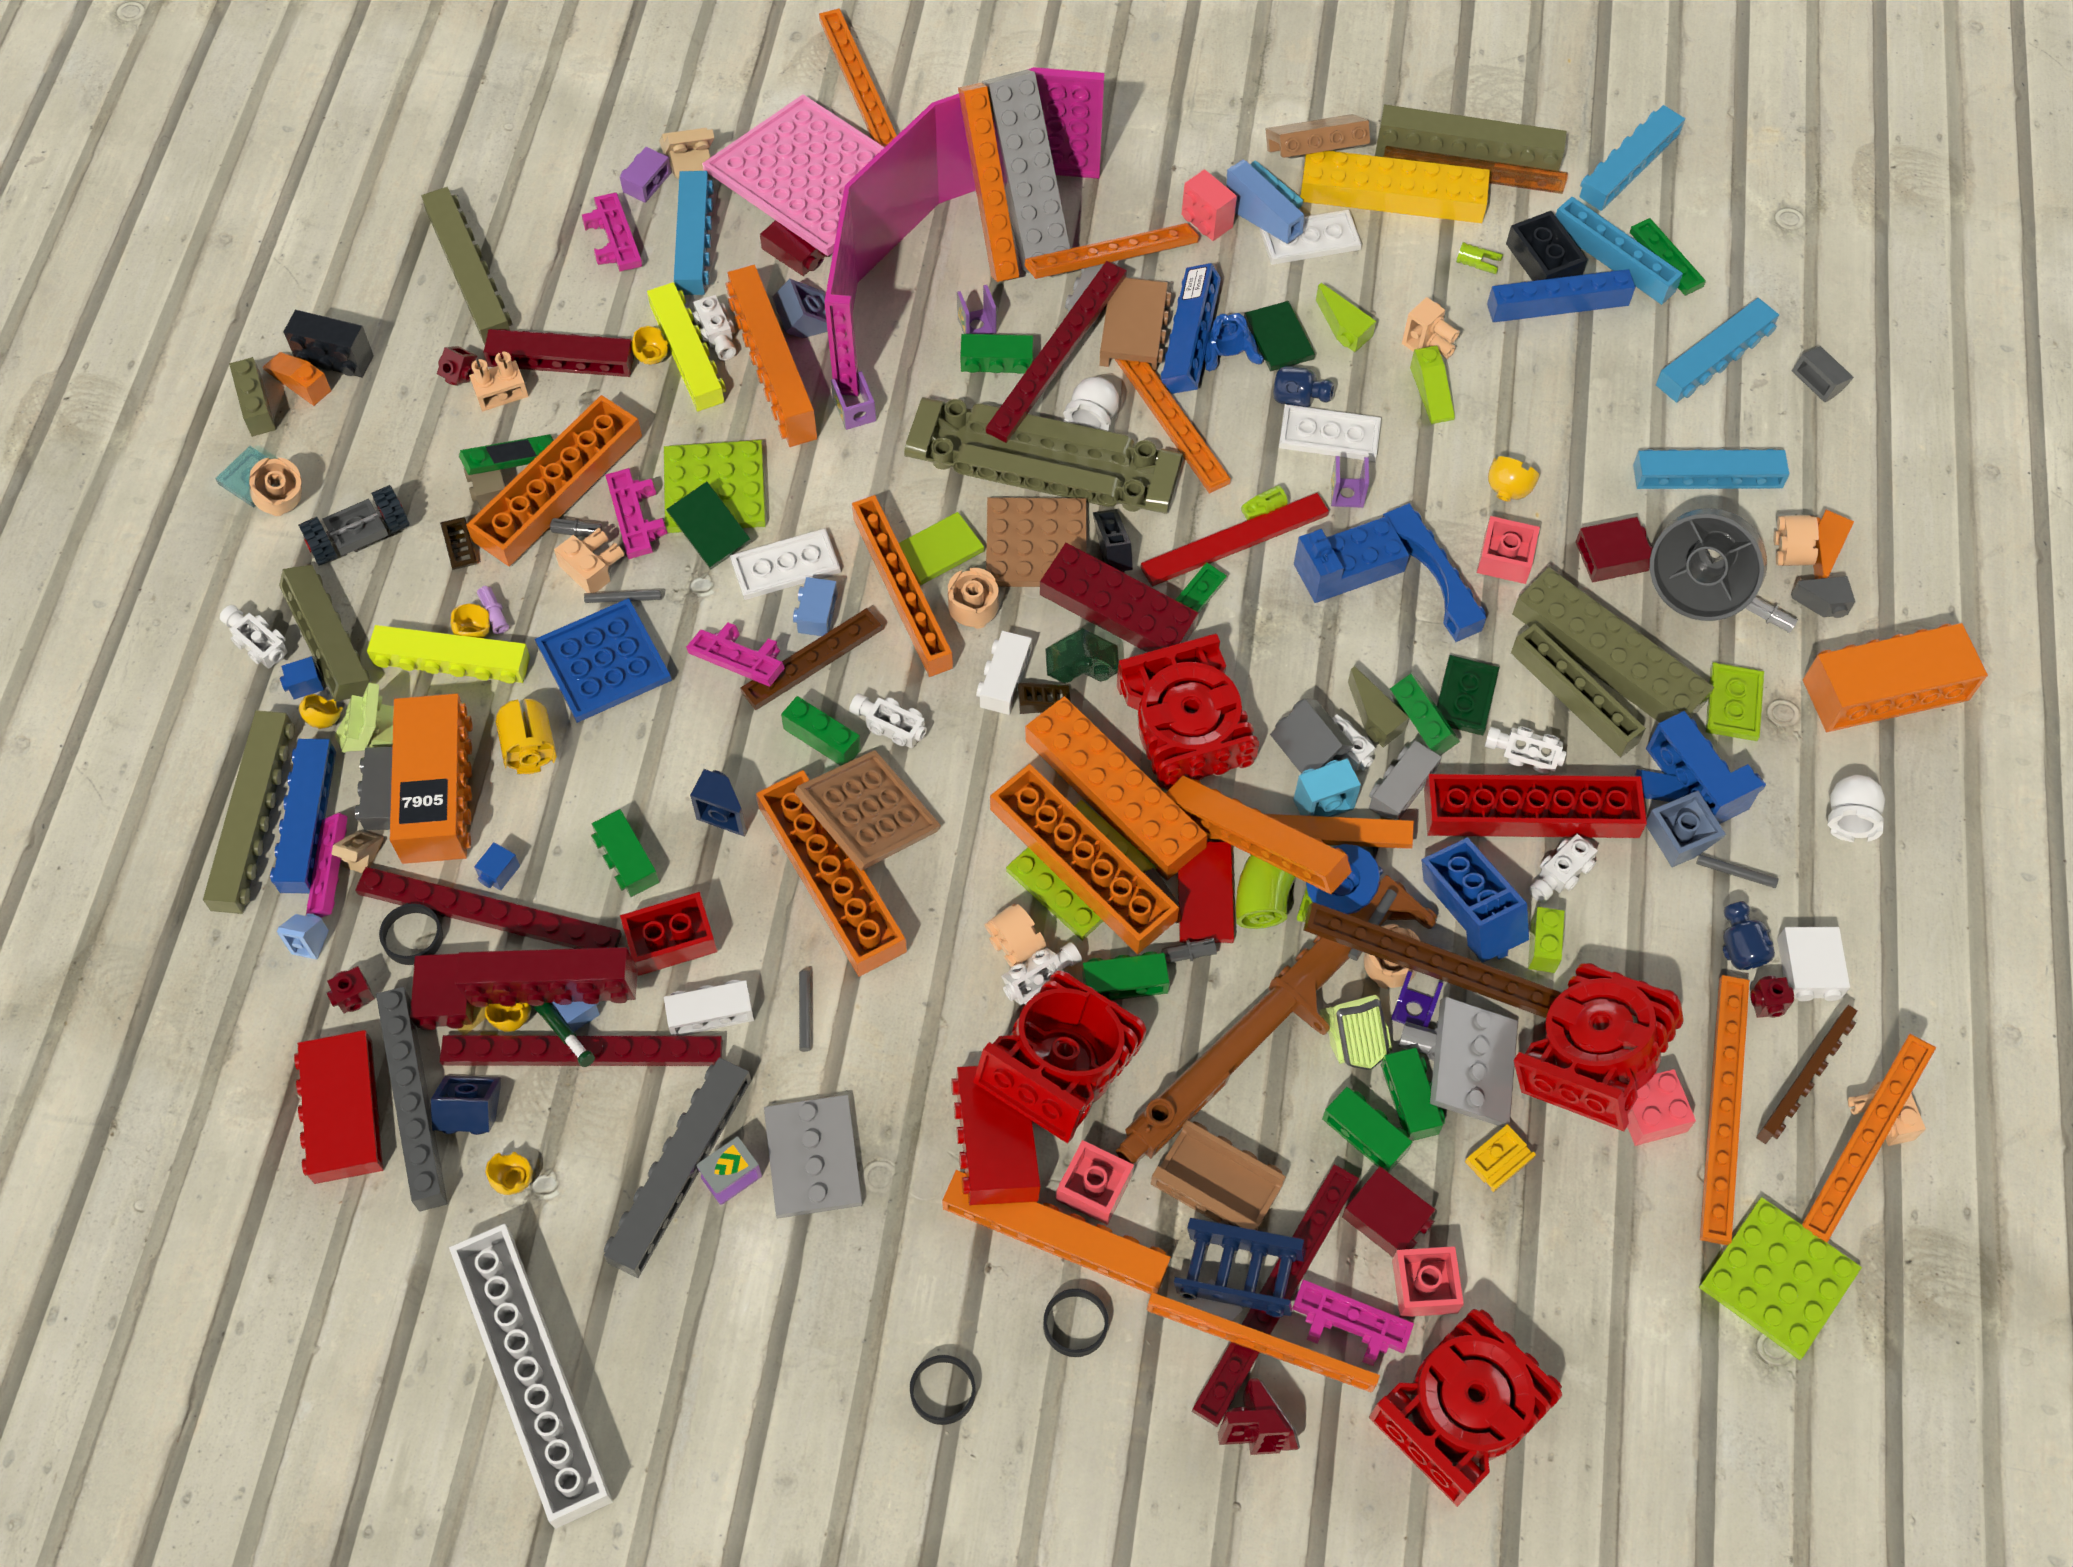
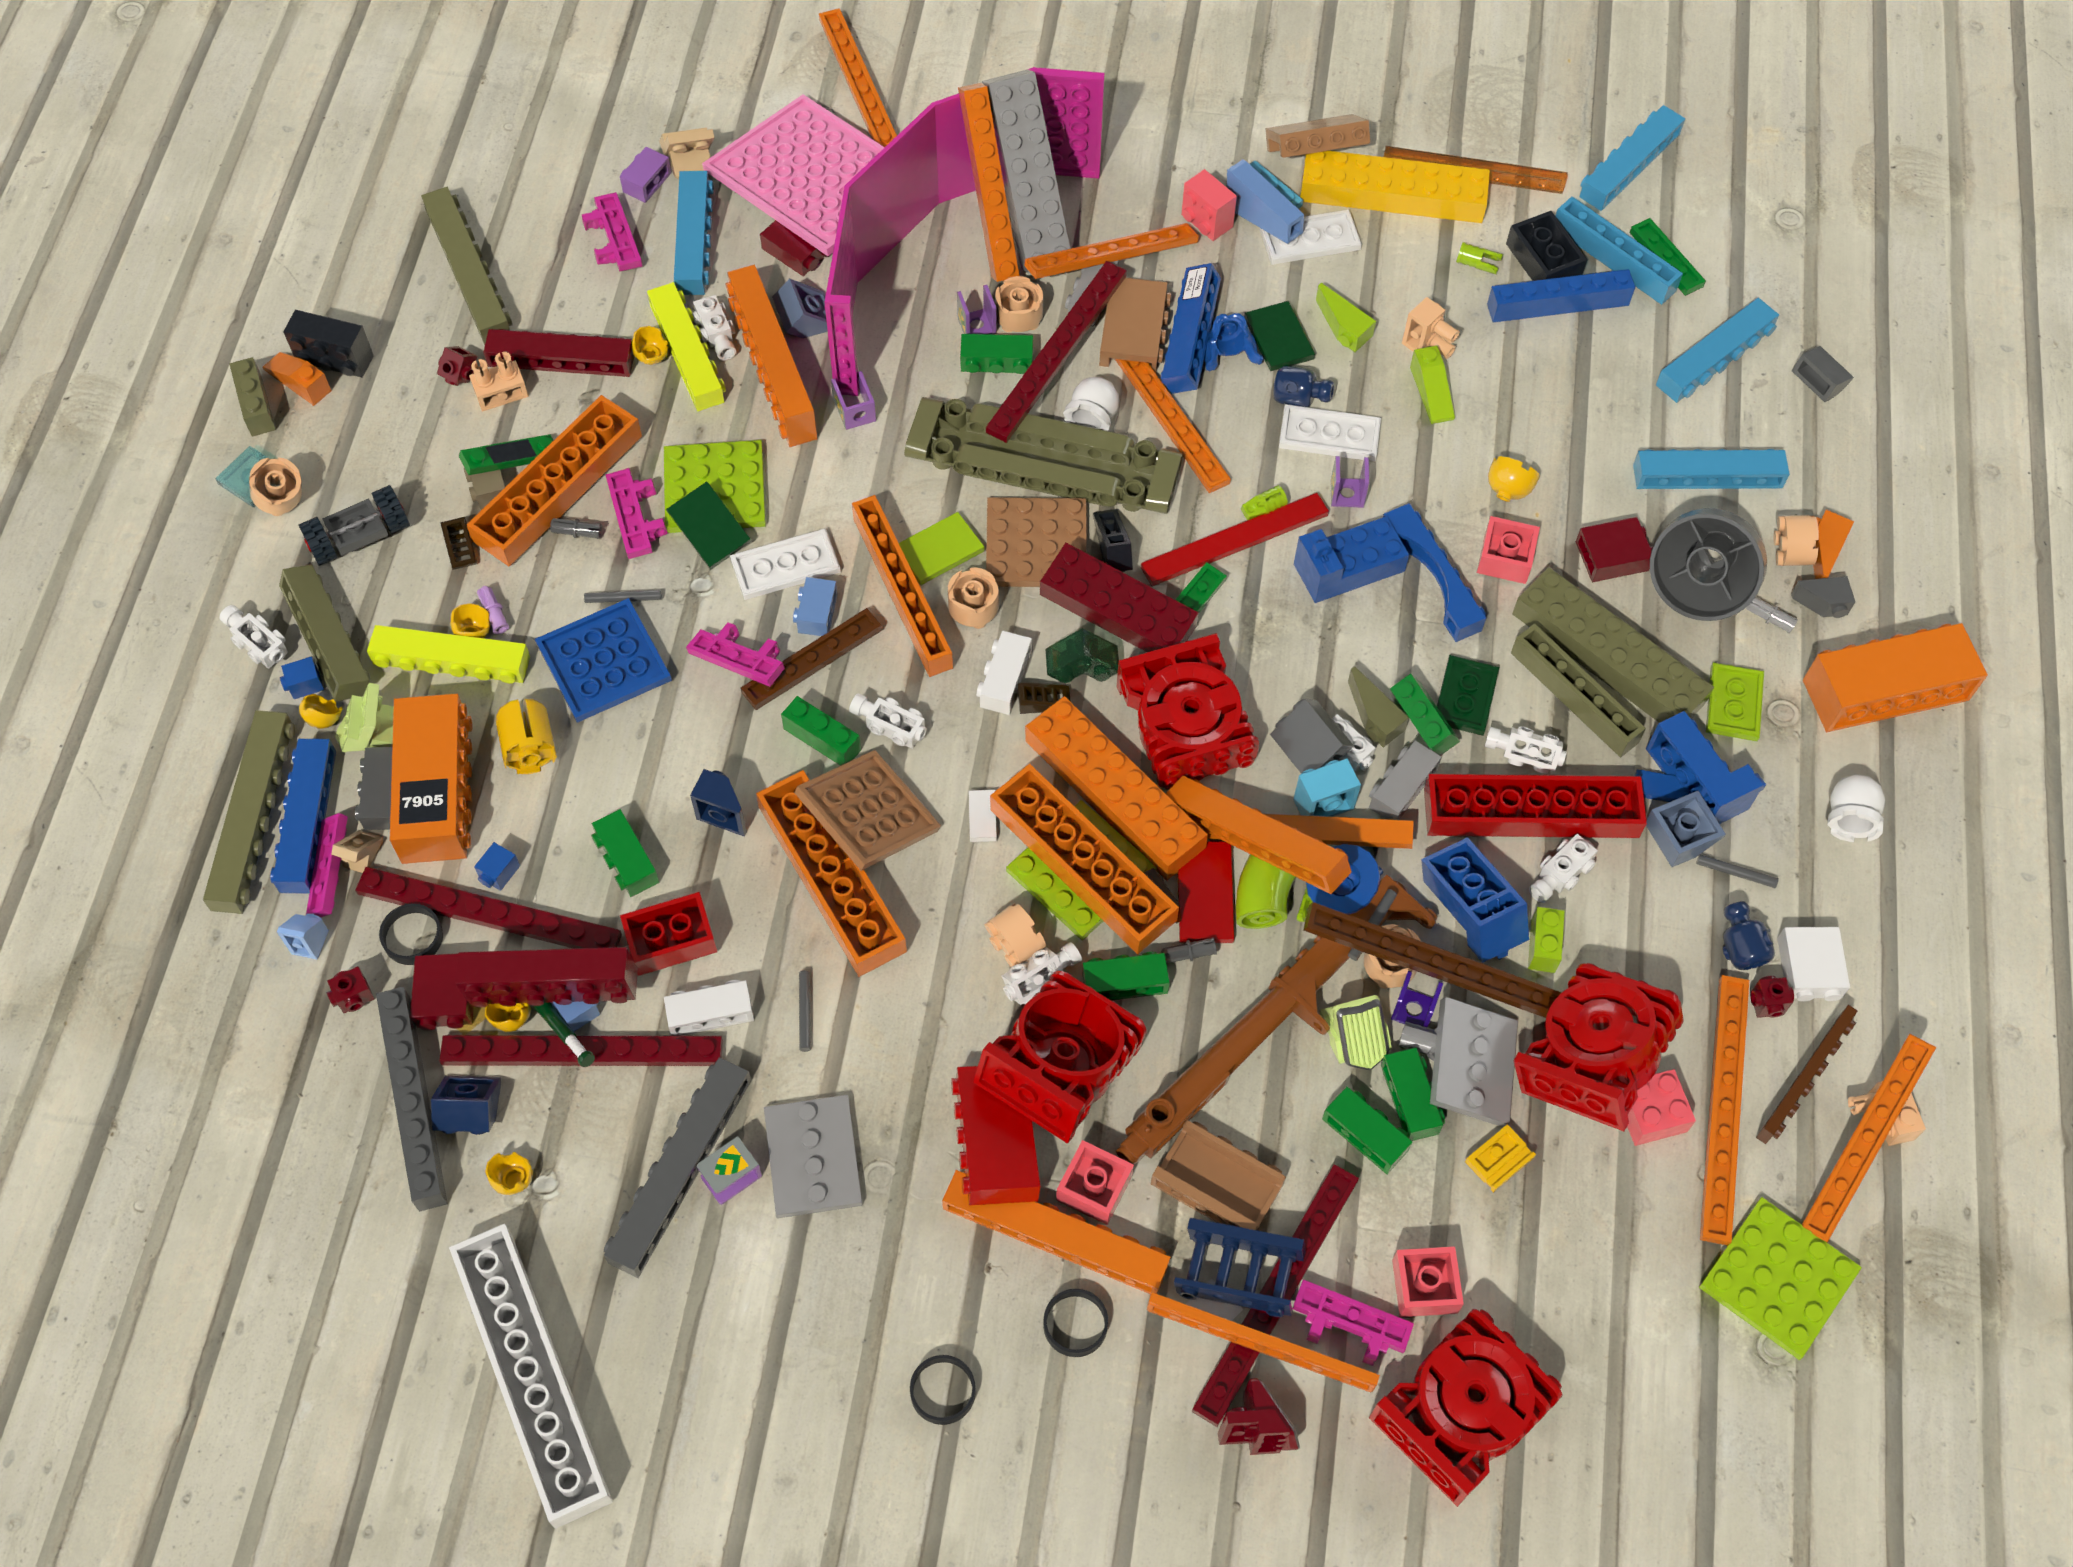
(338, 1107): red brick -> none
(583, 565): light nougat brick -> none
(981, 818): none -> white tile
(1019, 304): none -> light nougat brick
(1389, 1213): dark red brick -> none
(1470, 137): olive brick -> none

